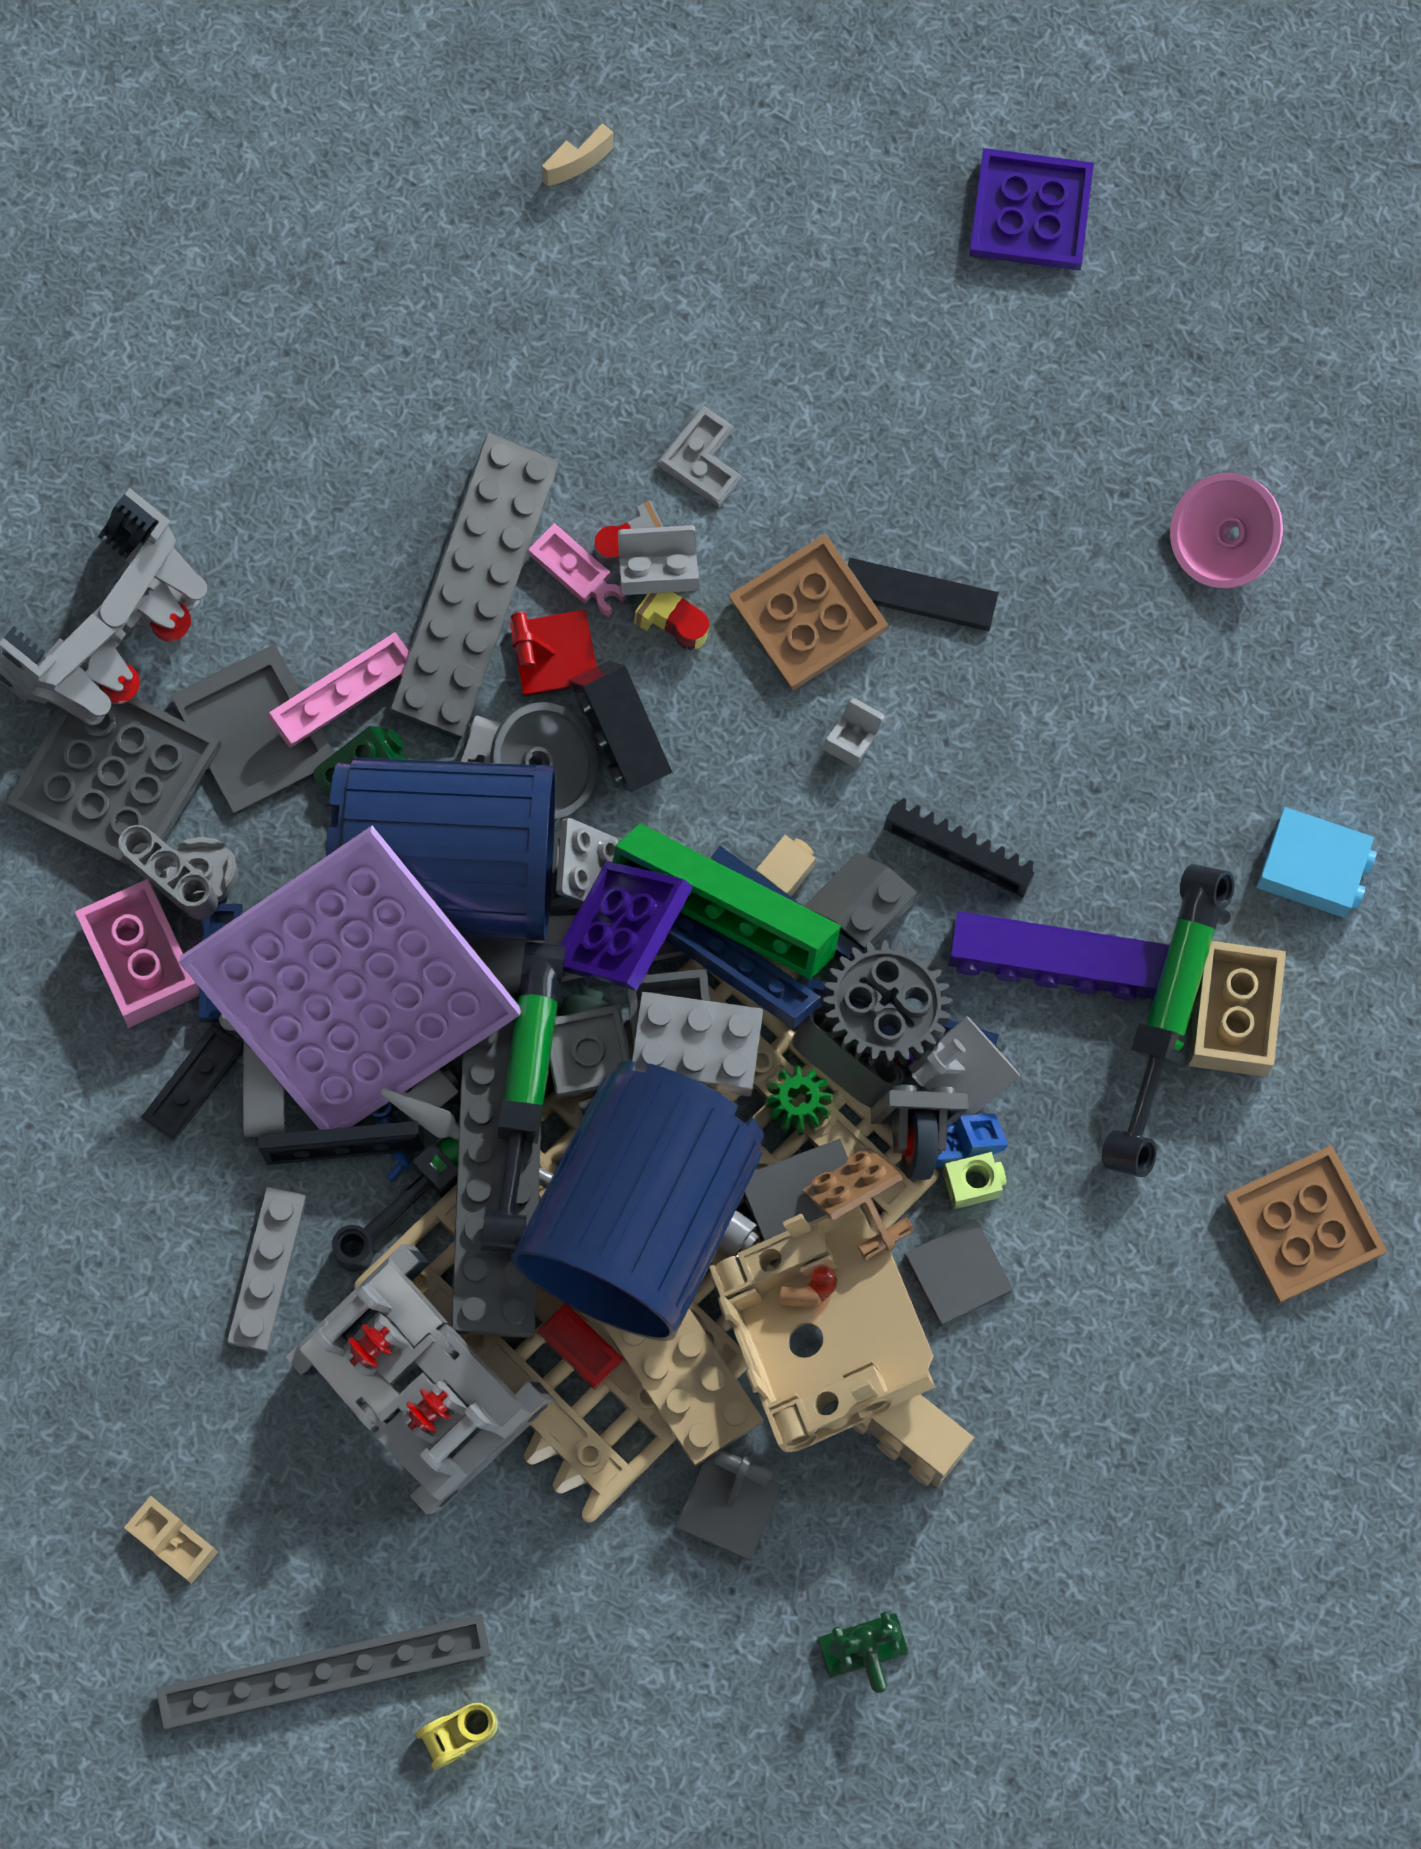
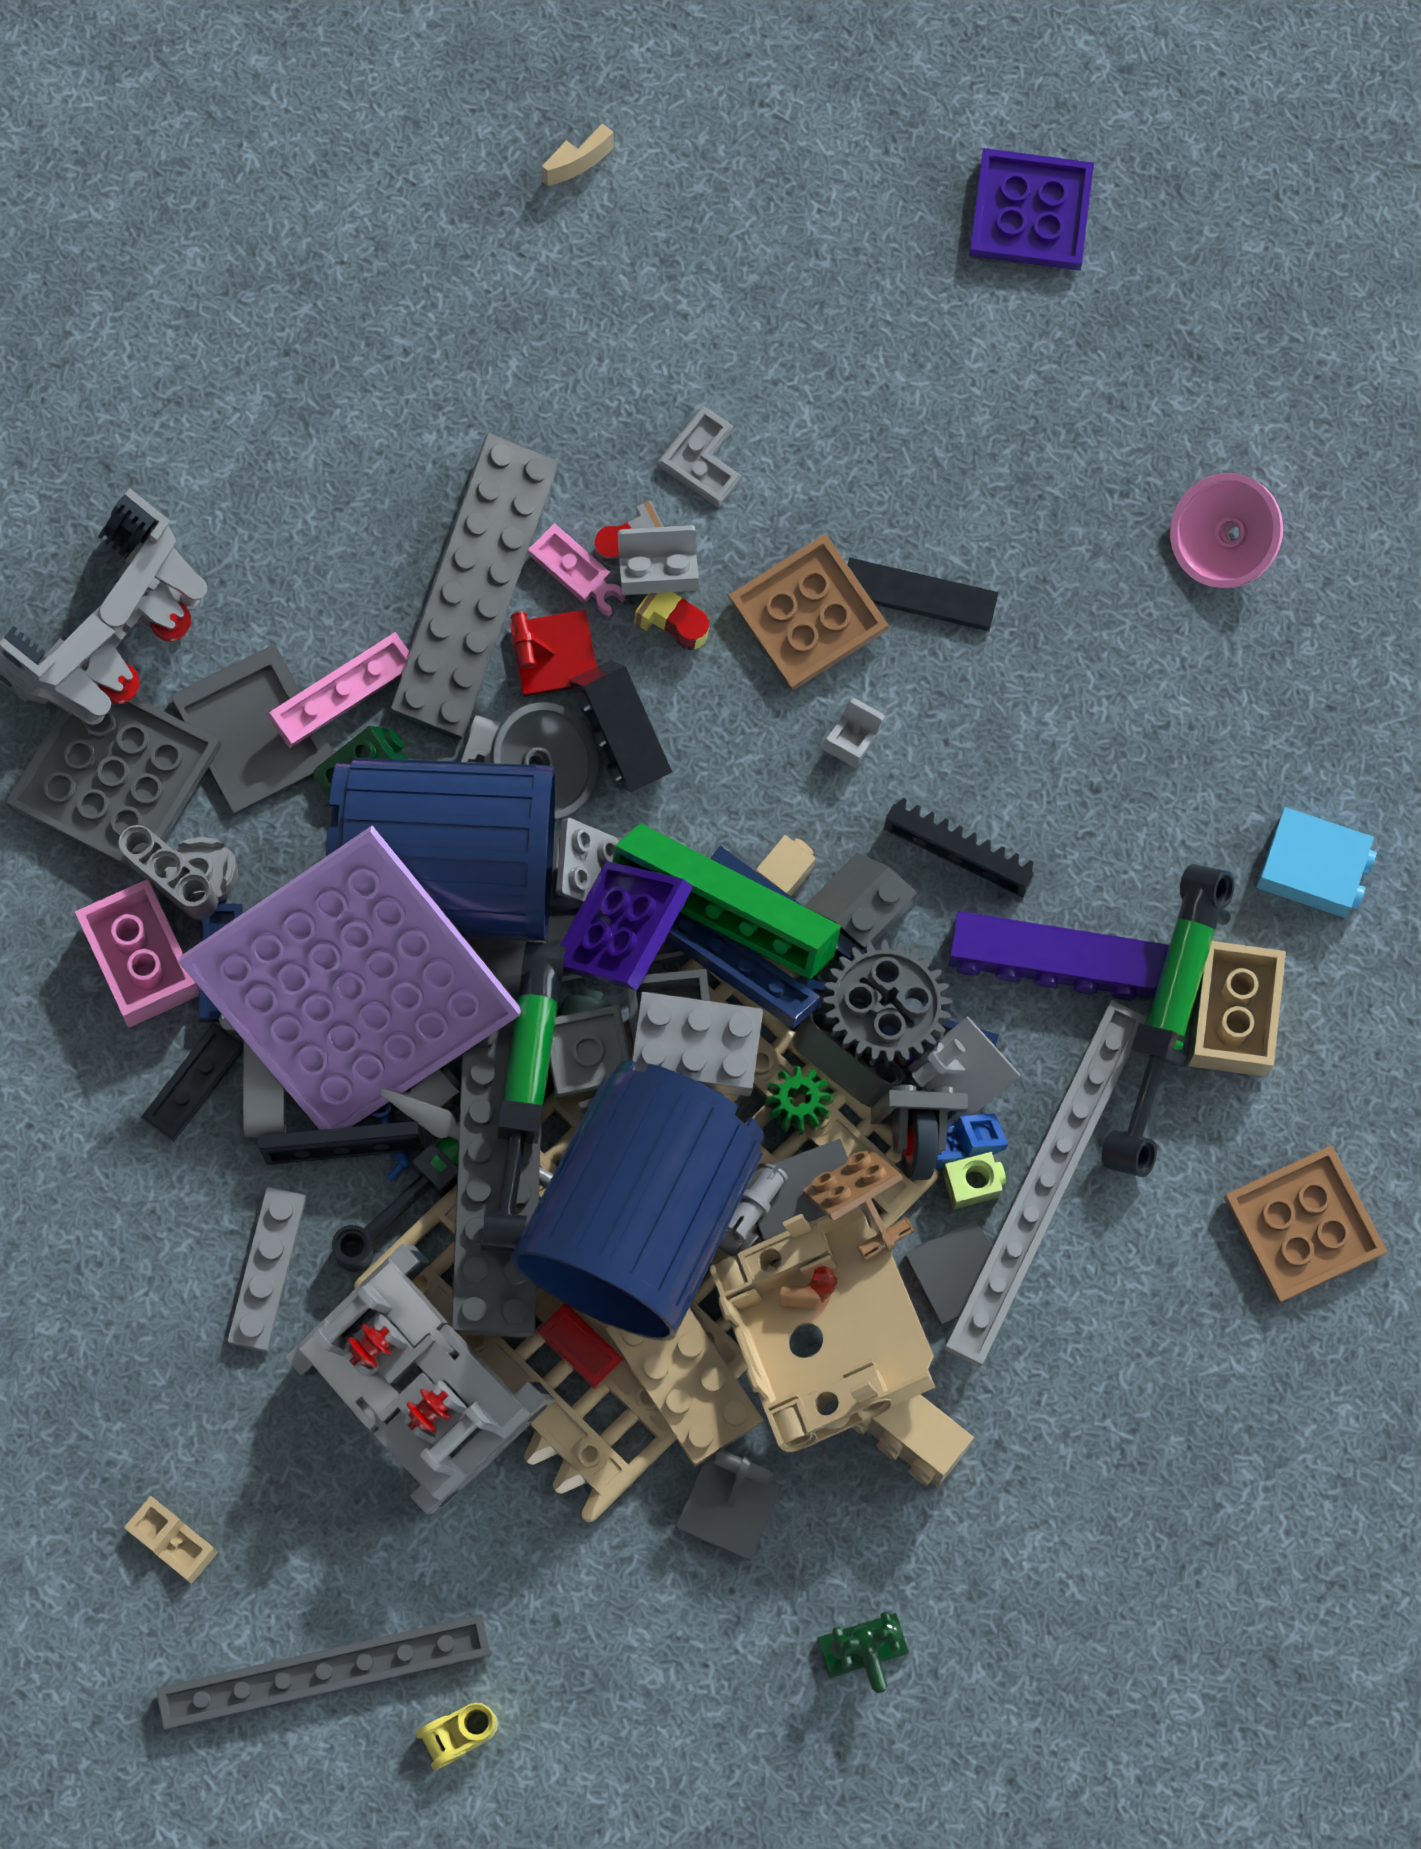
(756, 1202): none -> light grey pin
(1044, 1185): none -> light grey plate

